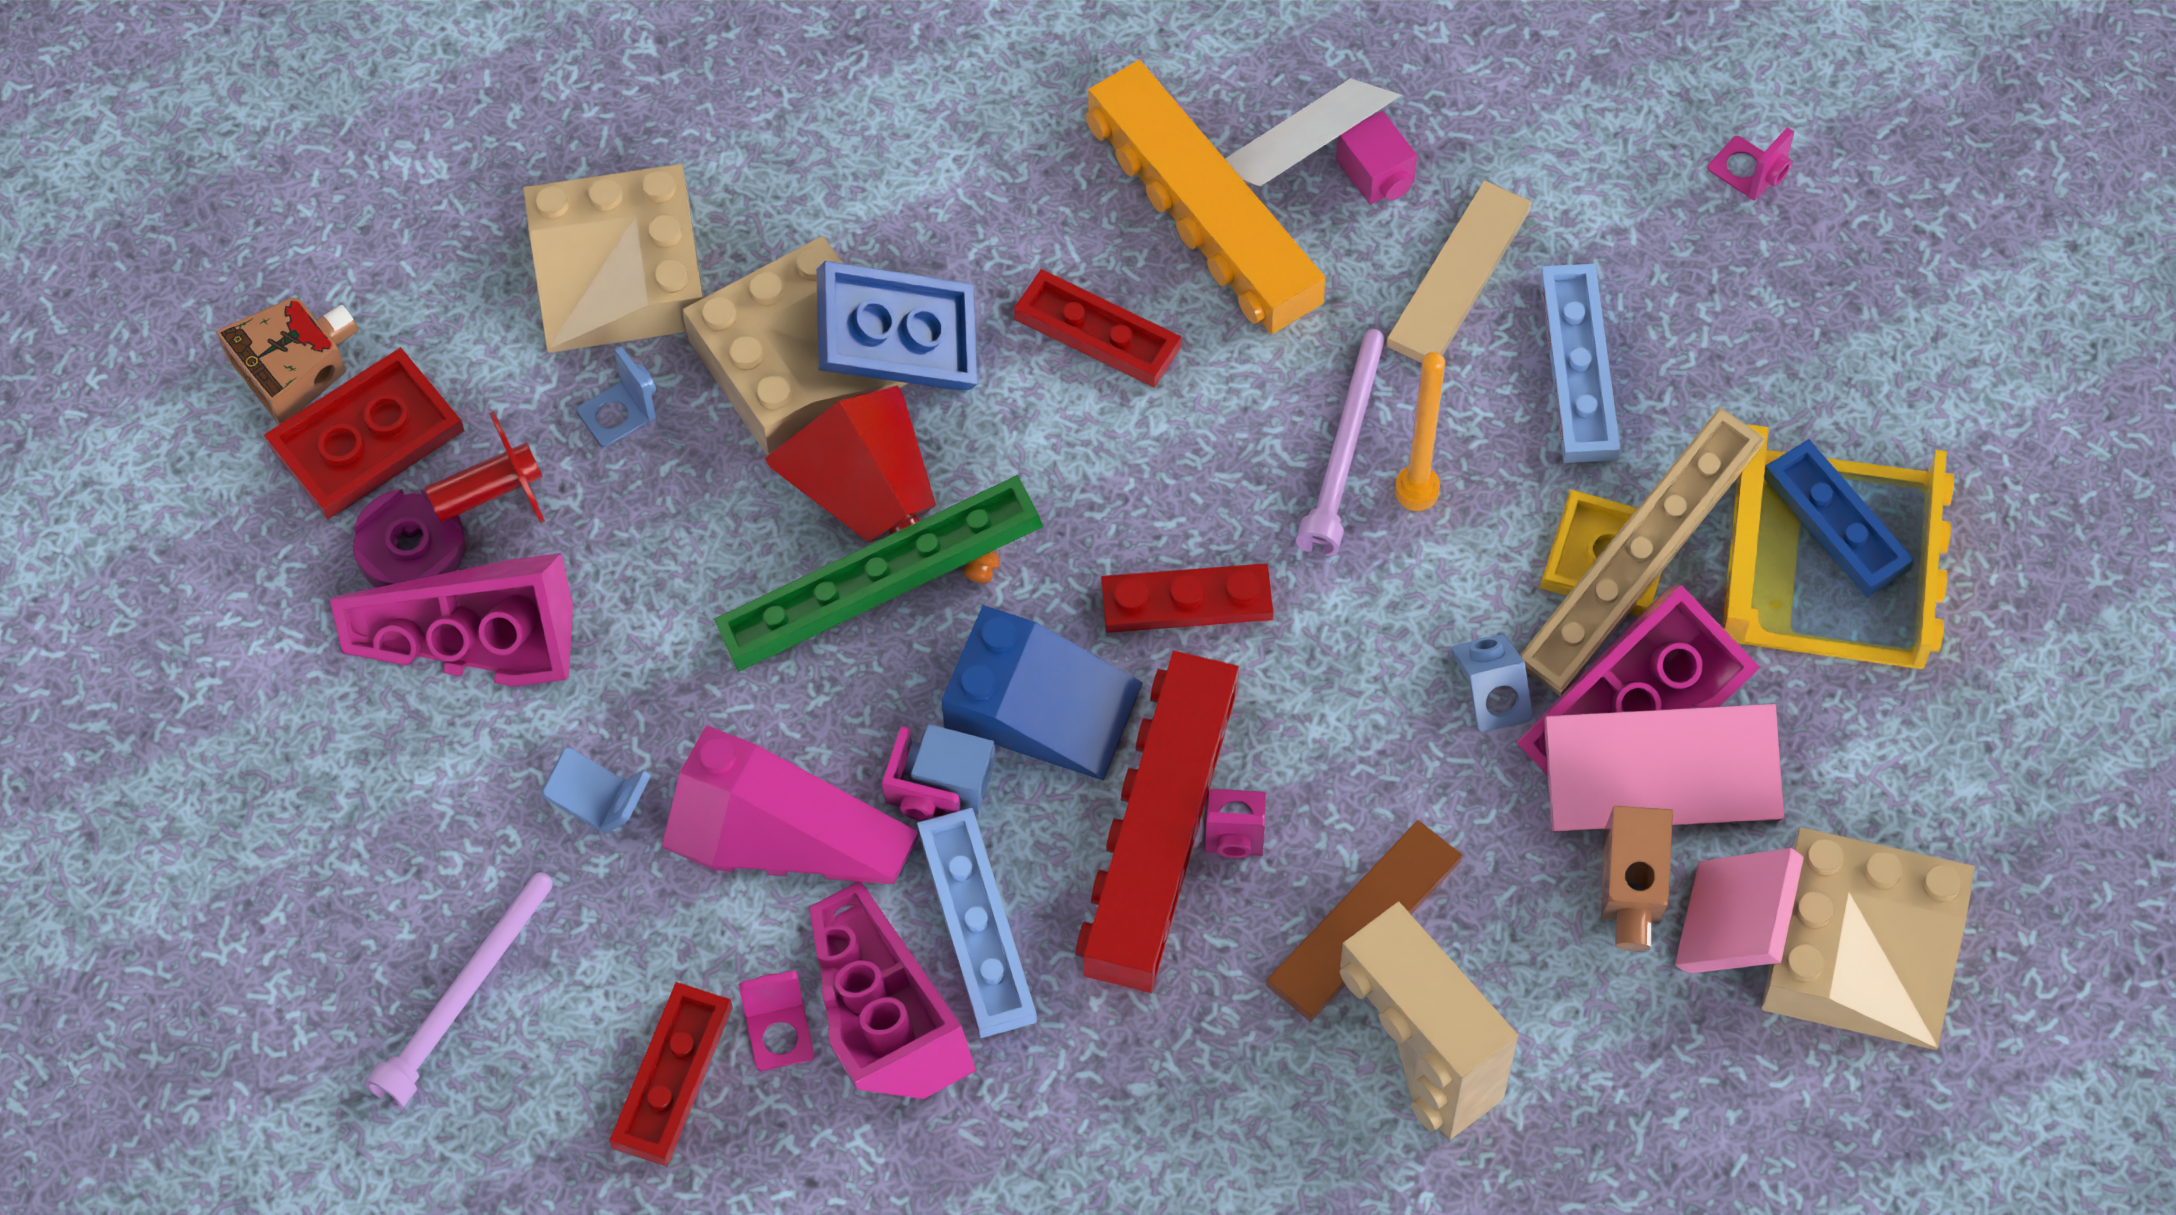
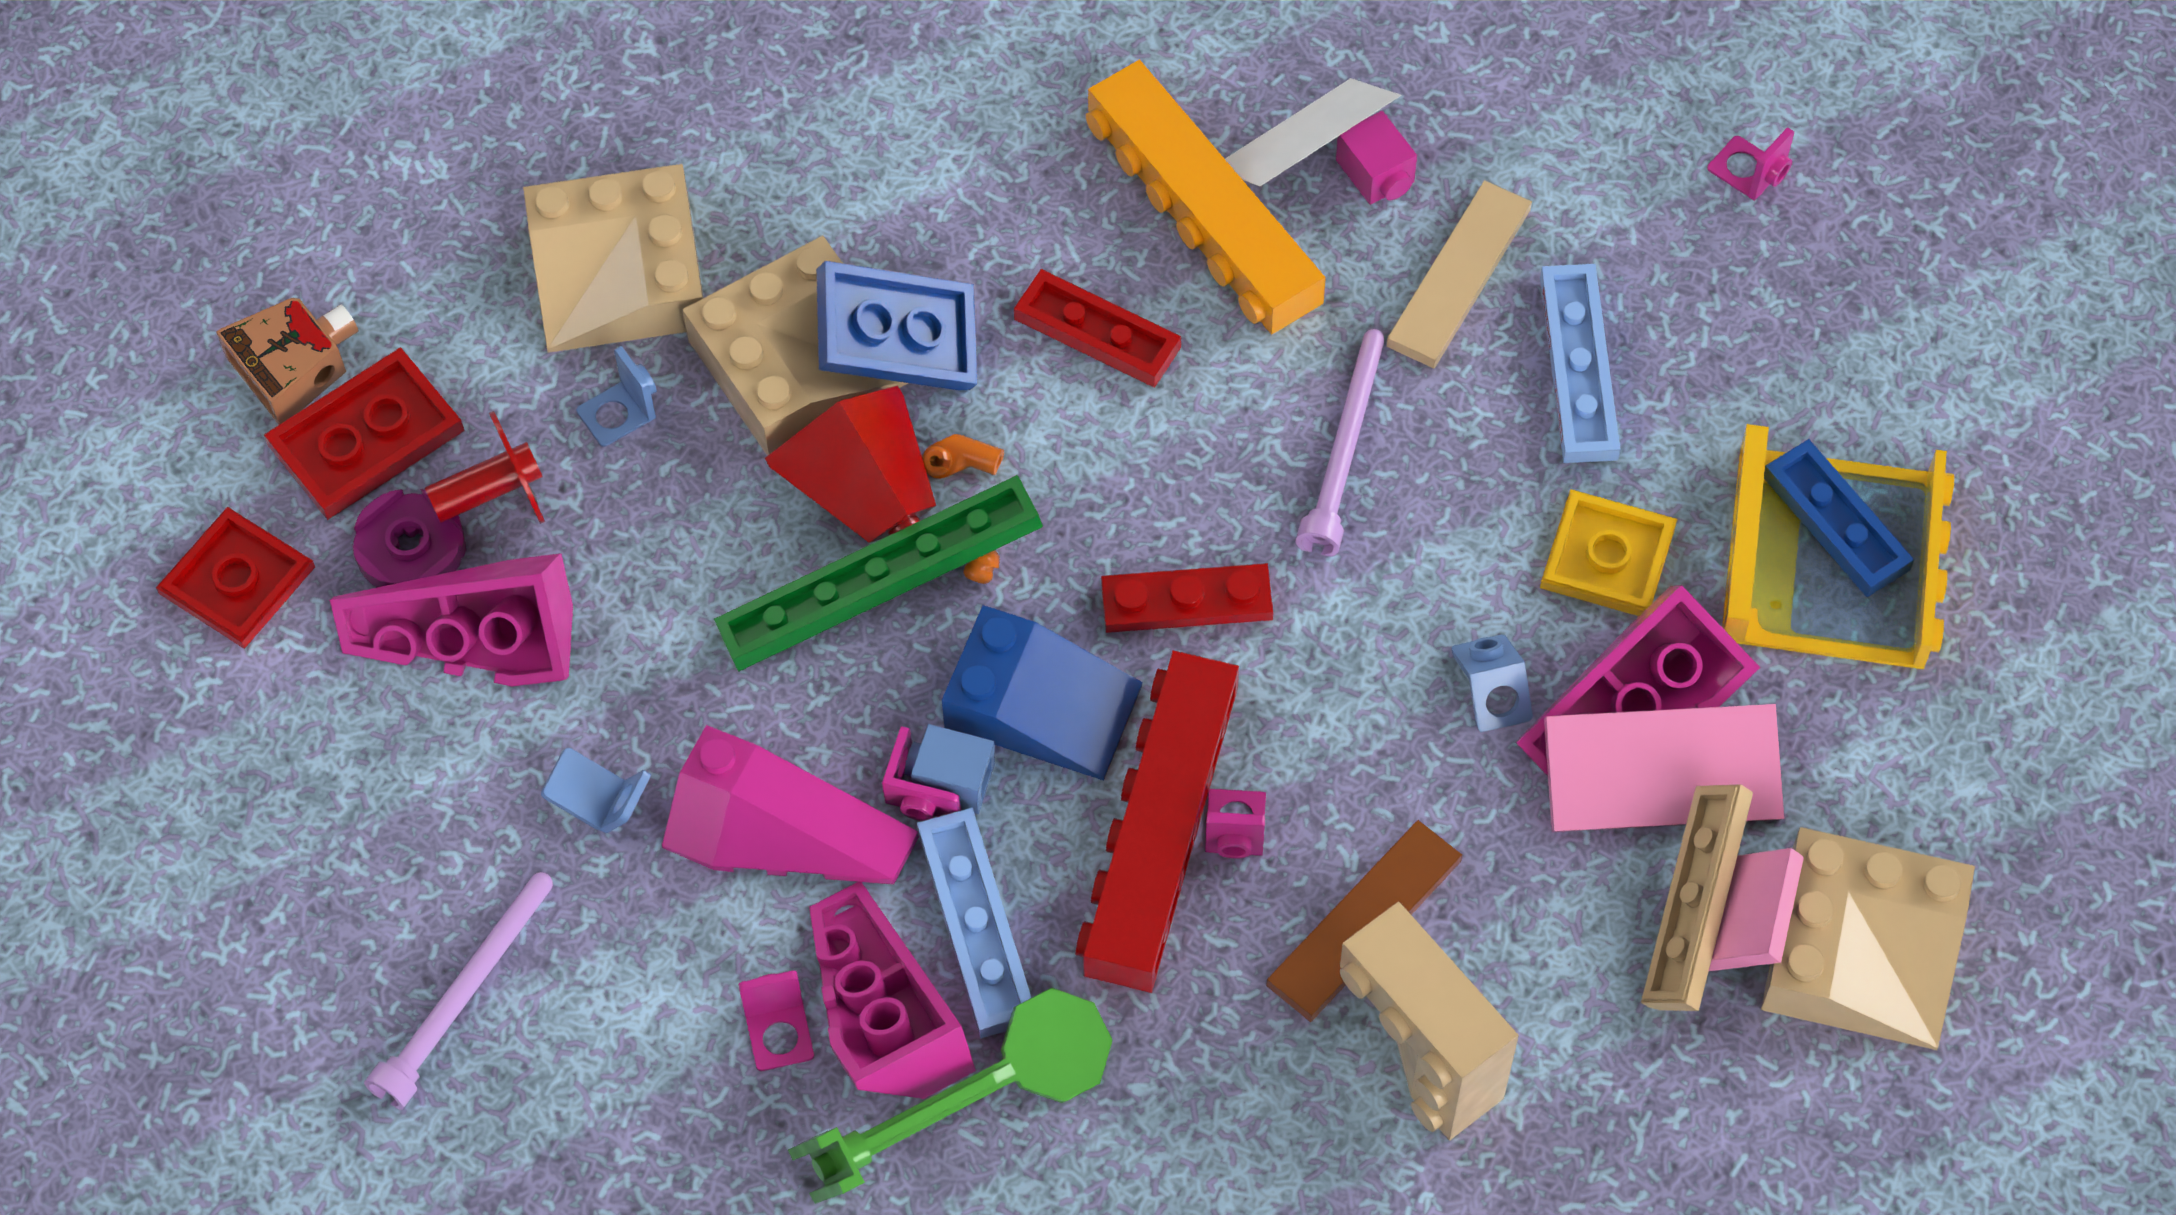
(235, 577): none -> red tile
(671, 1074): red plate -> none
(959, 453): none -> orange arm
(1050, 1048): none -> bright green piece
(1418, 484): light orange piece -> none
(1636, 852): nougat torso -> none
(1640, 551): tan tile -> none
(1697, 898): none -> tan tile

